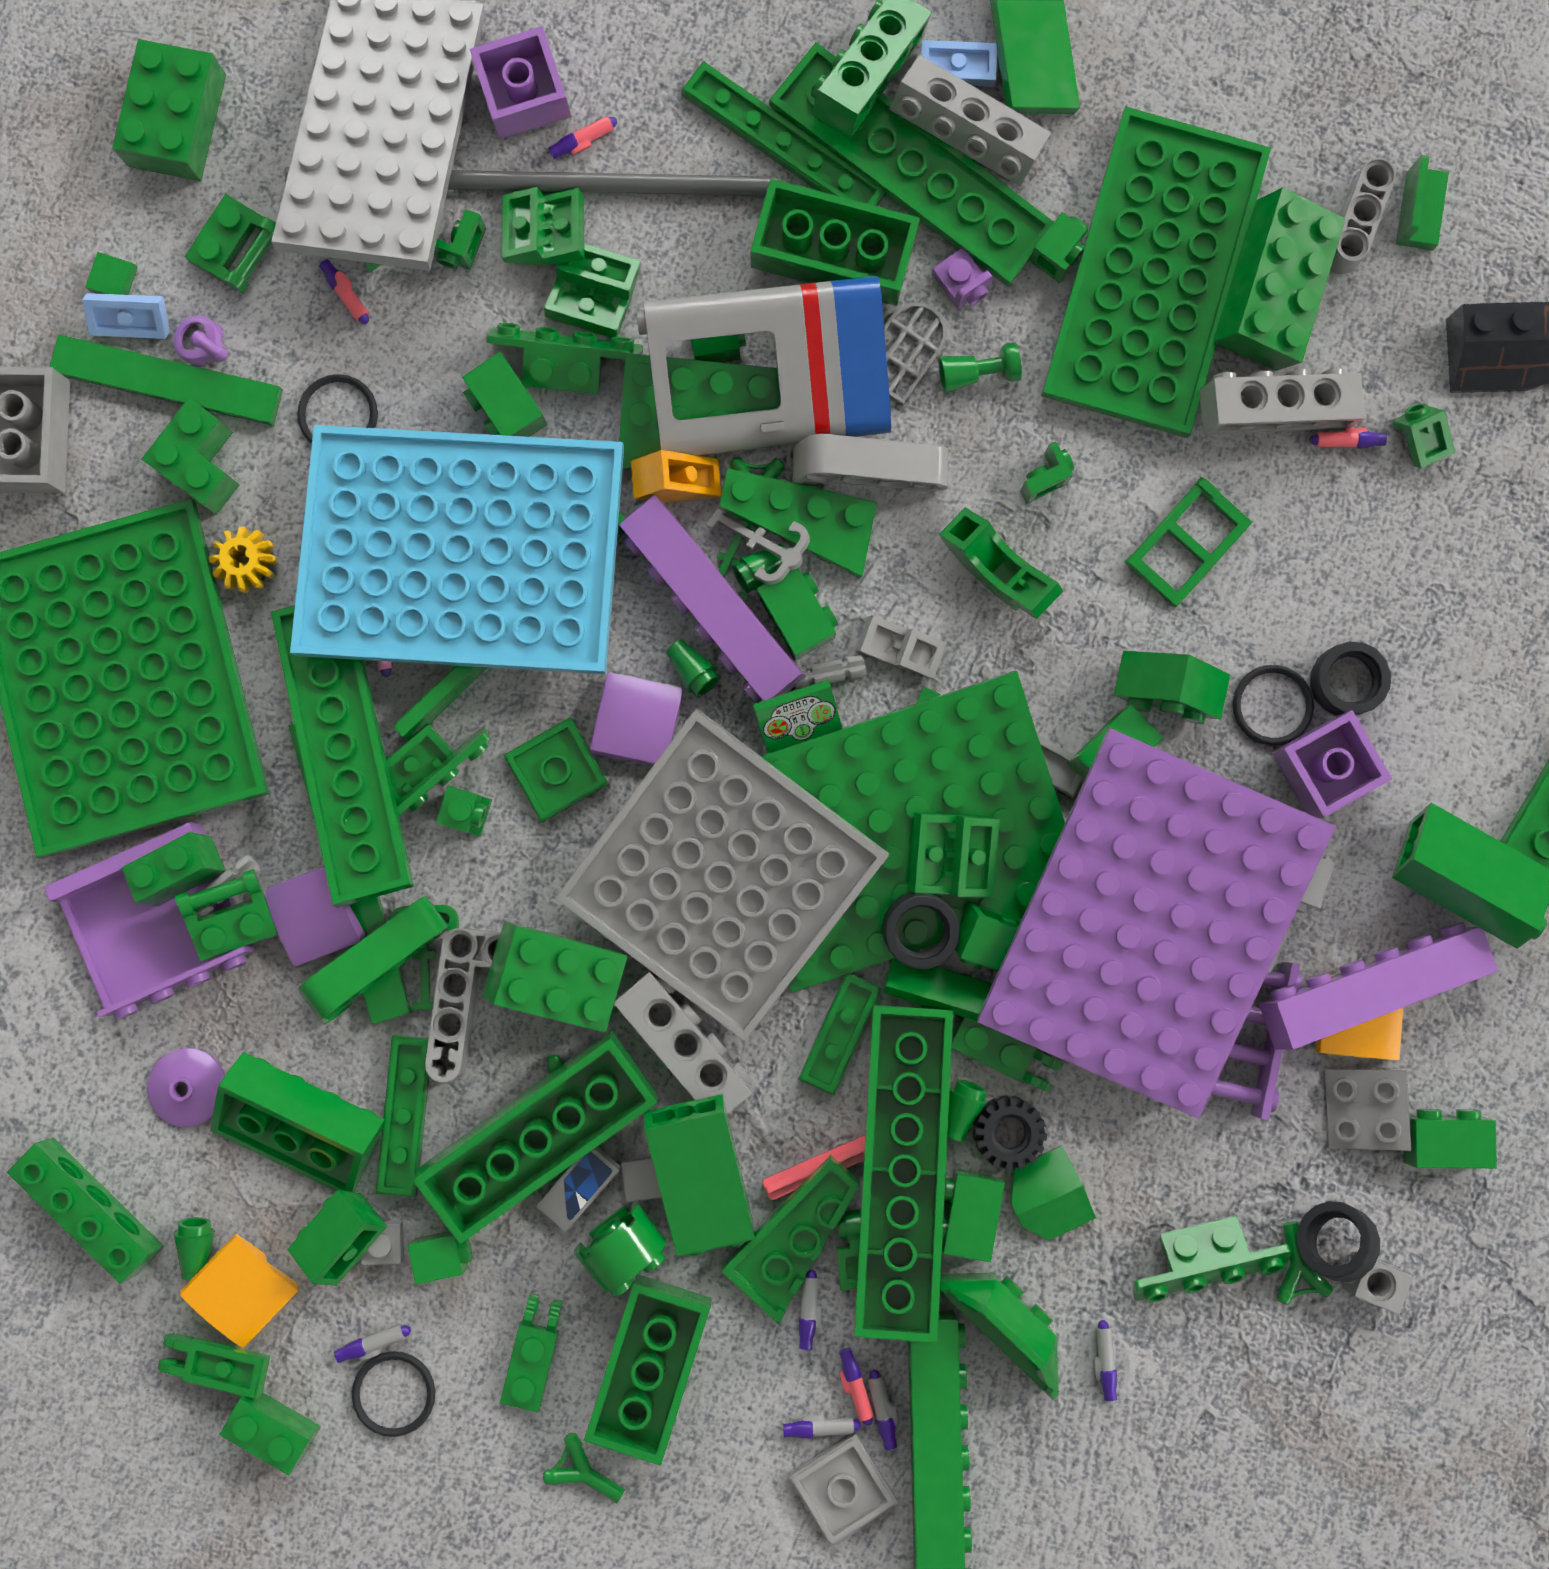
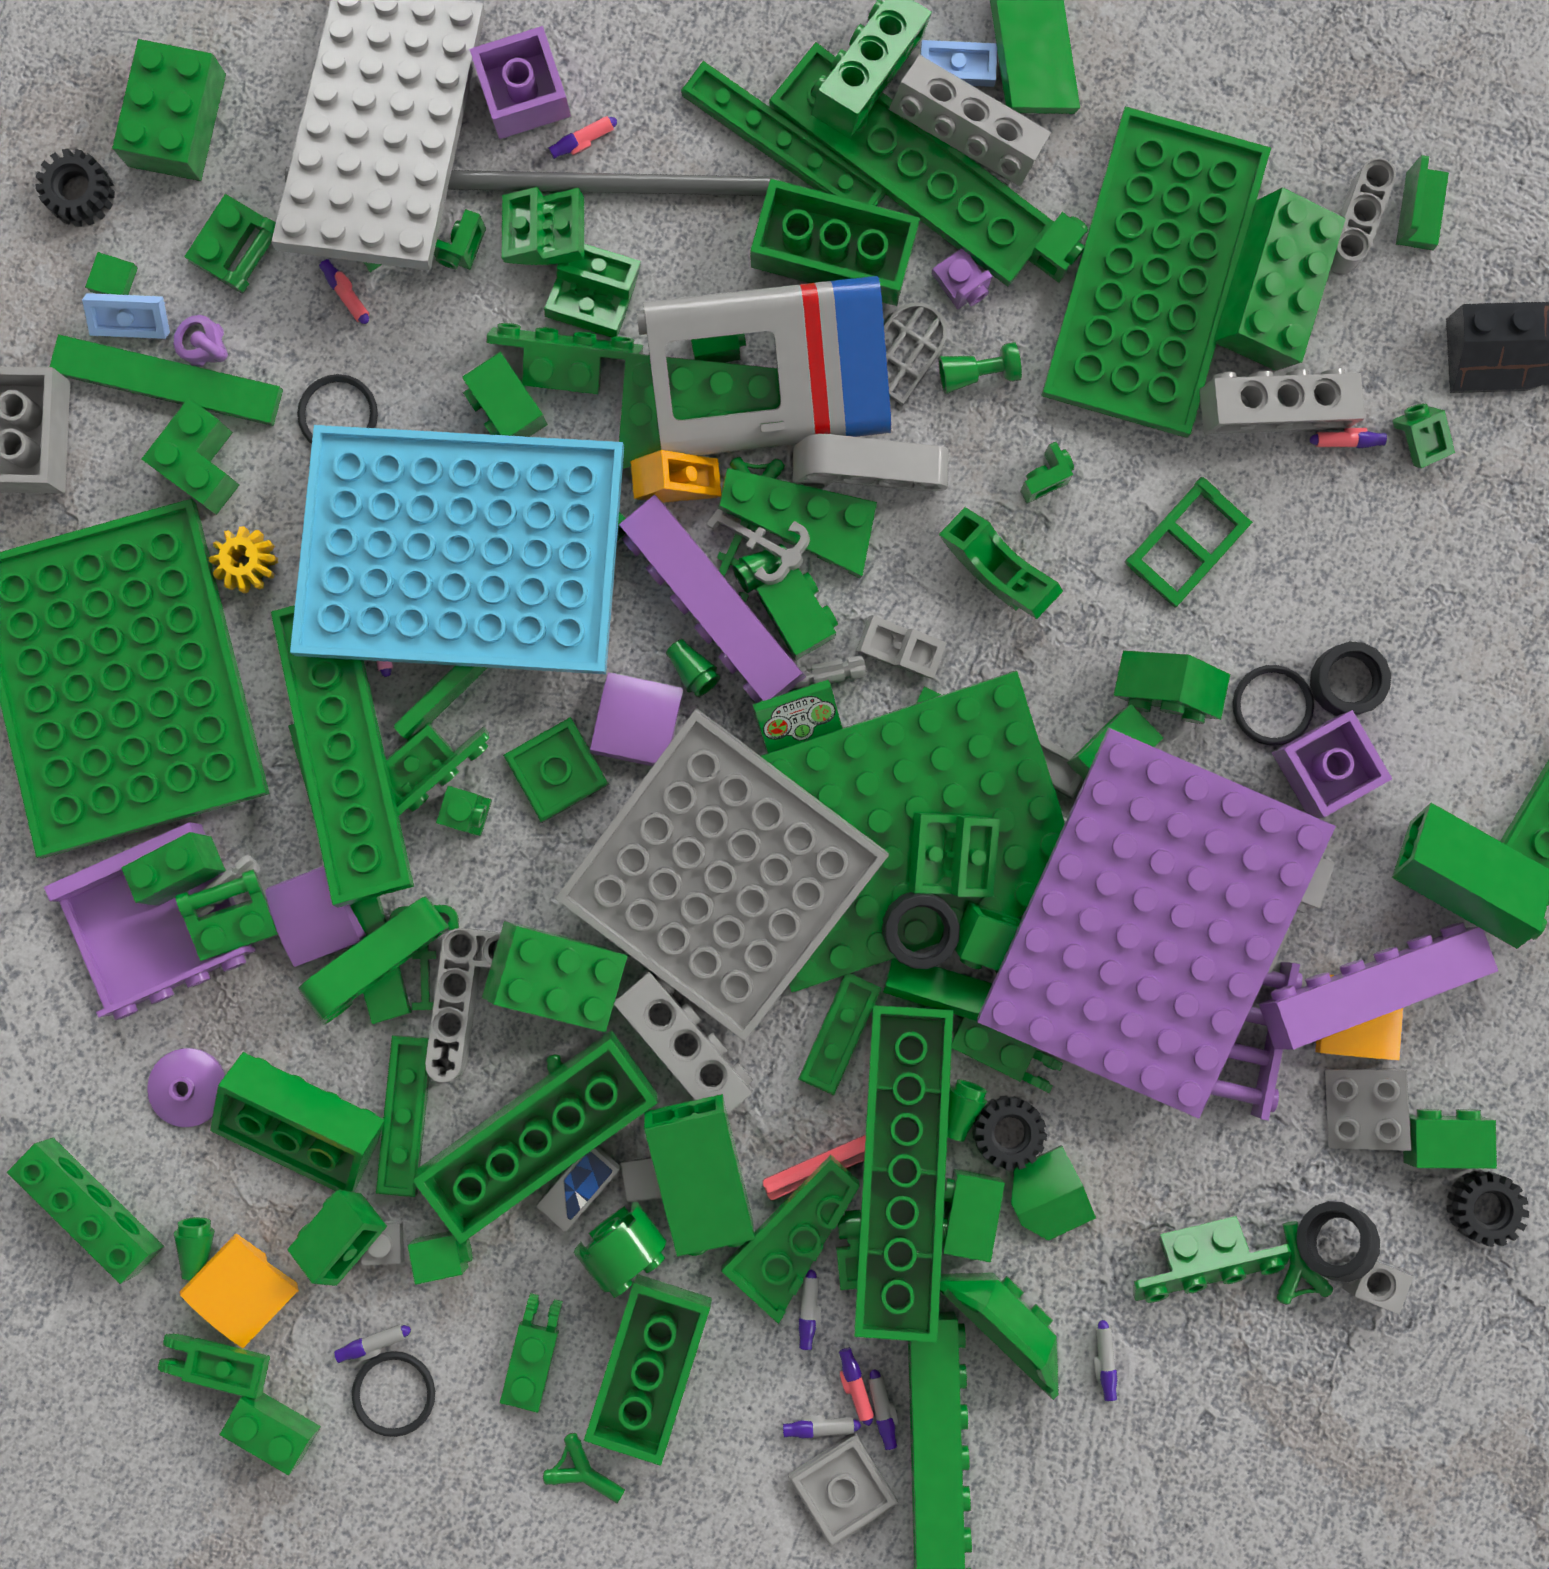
(63, 170): none -> black tyre
(1510, 1214): none -> black tyre

